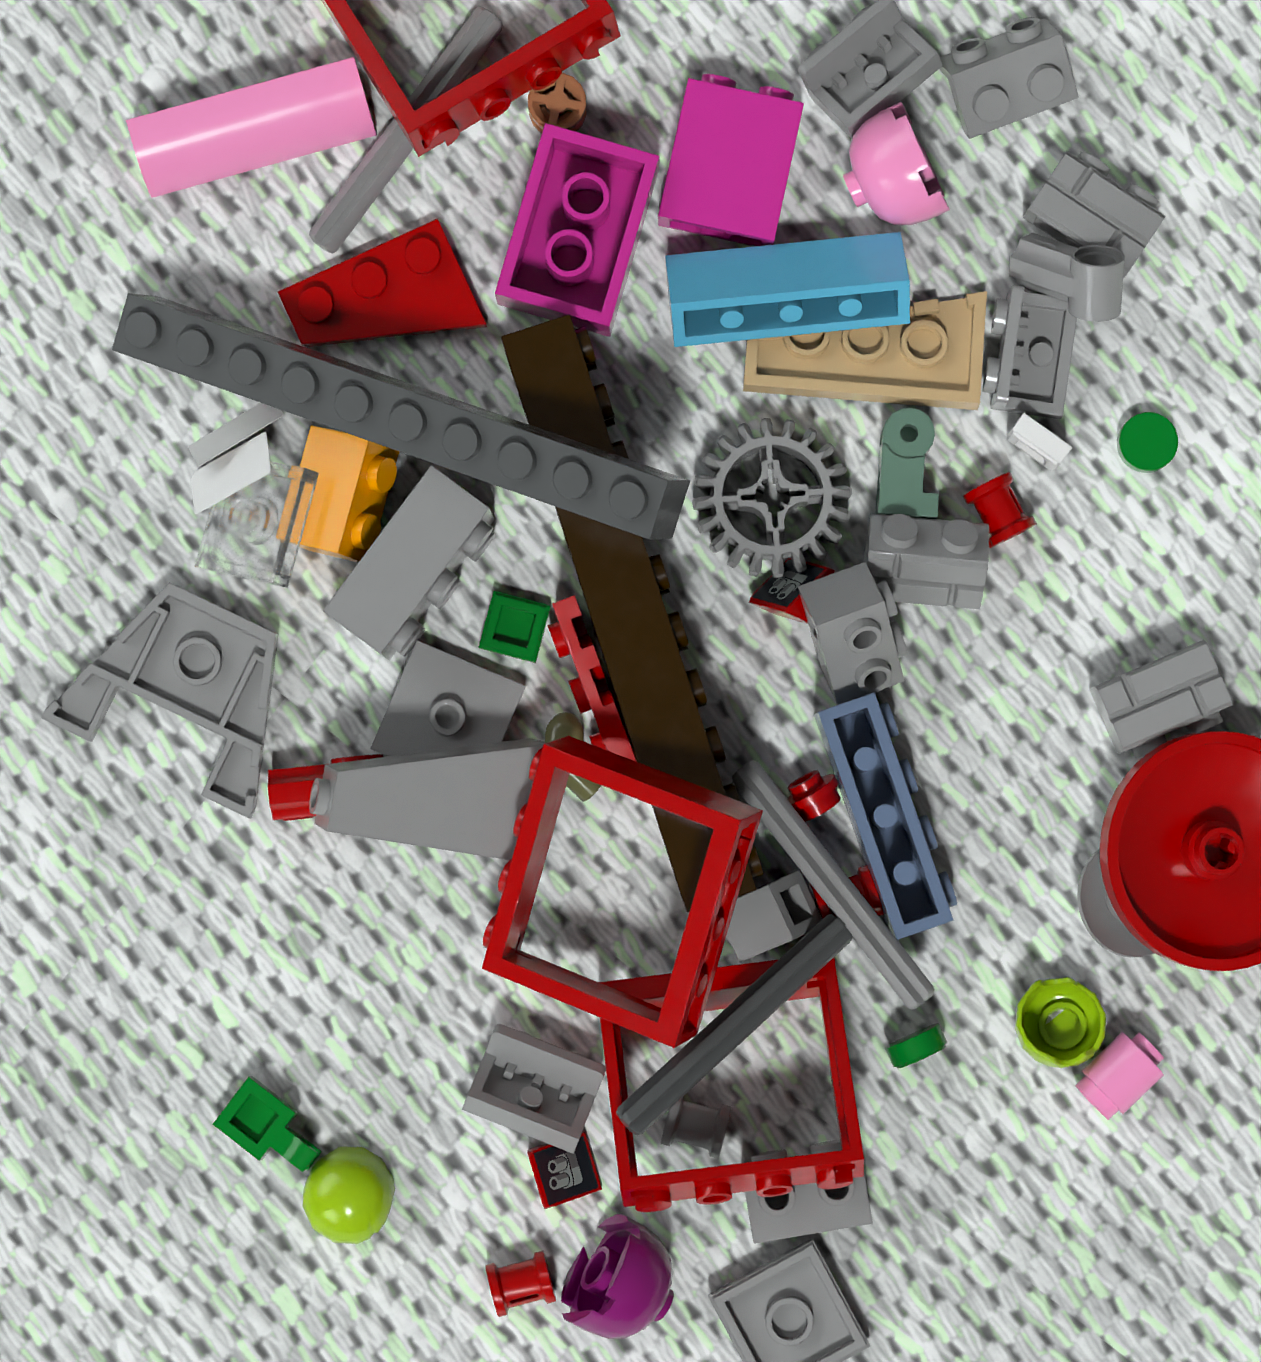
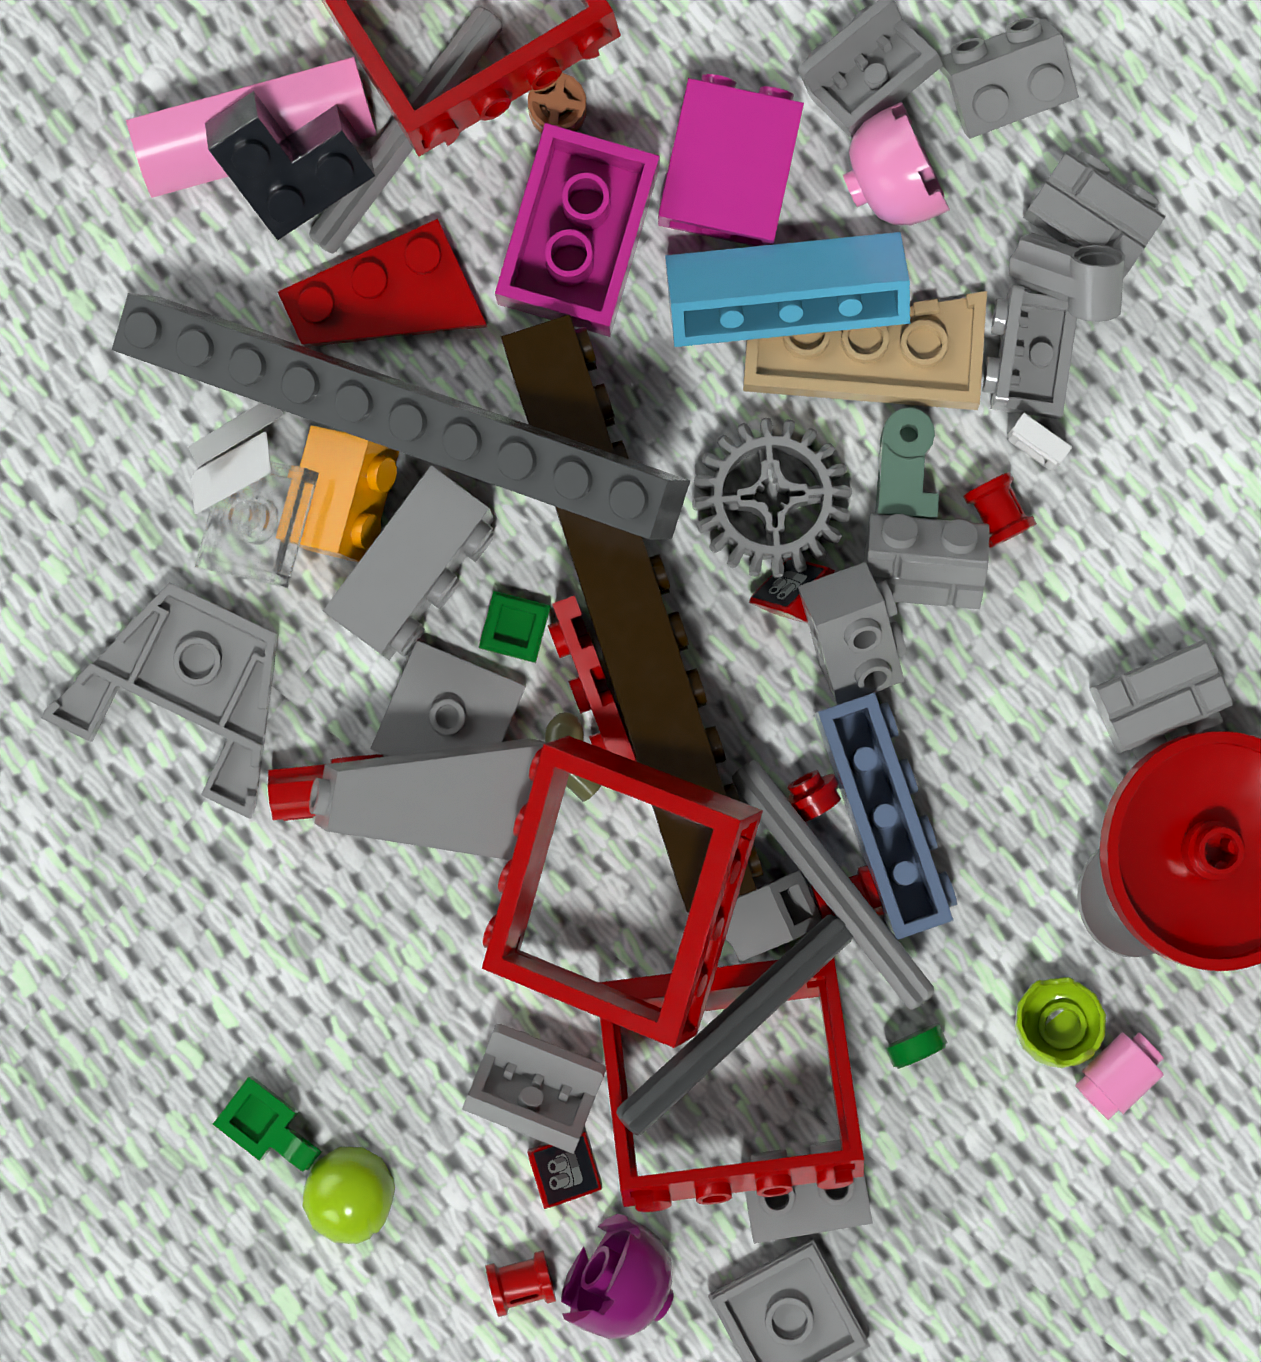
(289, 175): none -> black brick
(696, 1126): light grey bush -> none
(1147, 442): green tile -> none

